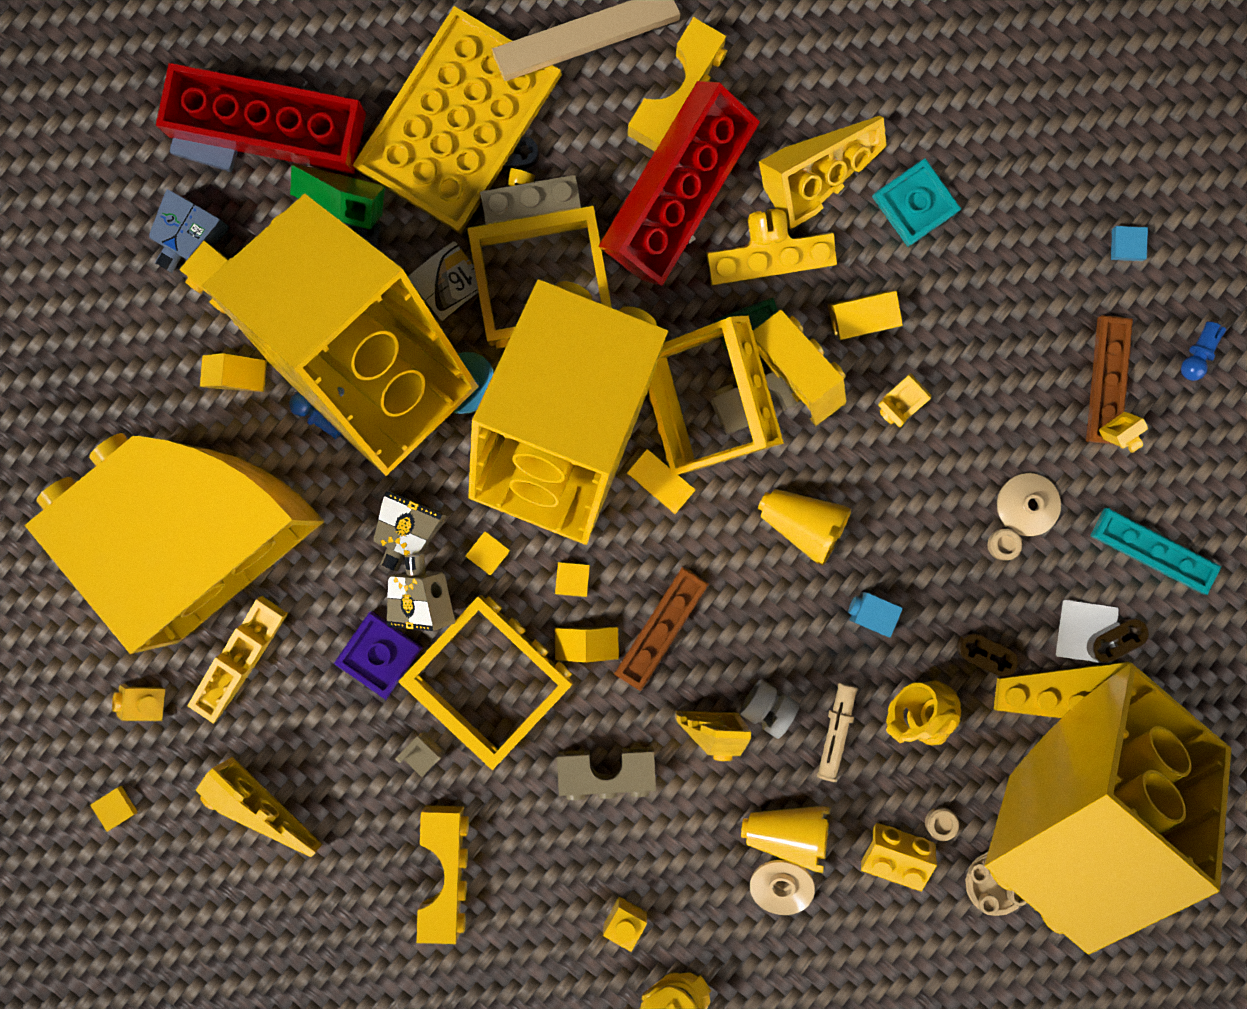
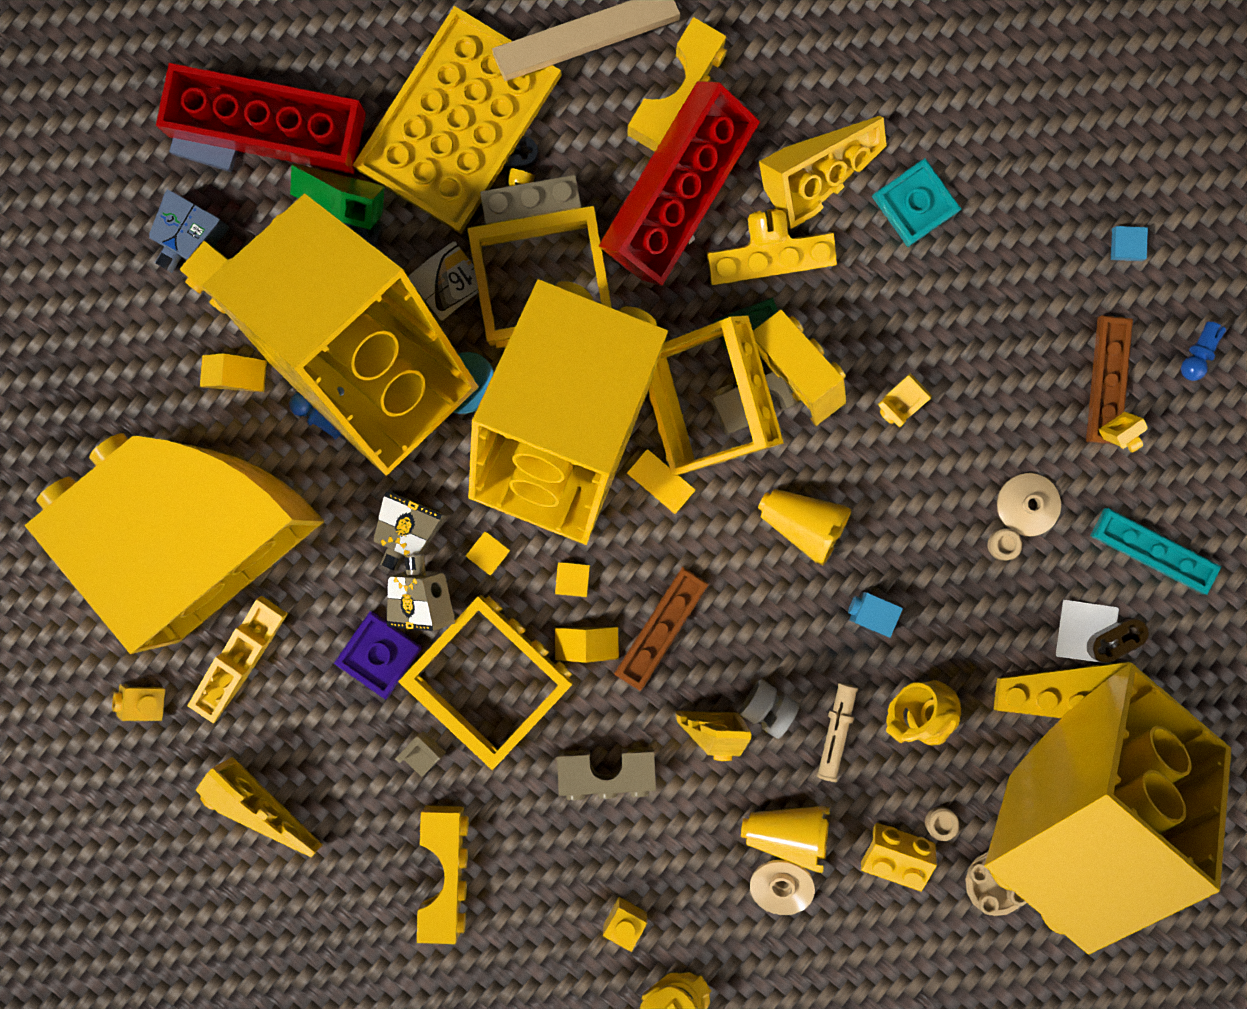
(114, 808): yellow tile -> none
(865, 314): yellow hinge -> none
(983, 661): dark brown beam -> none

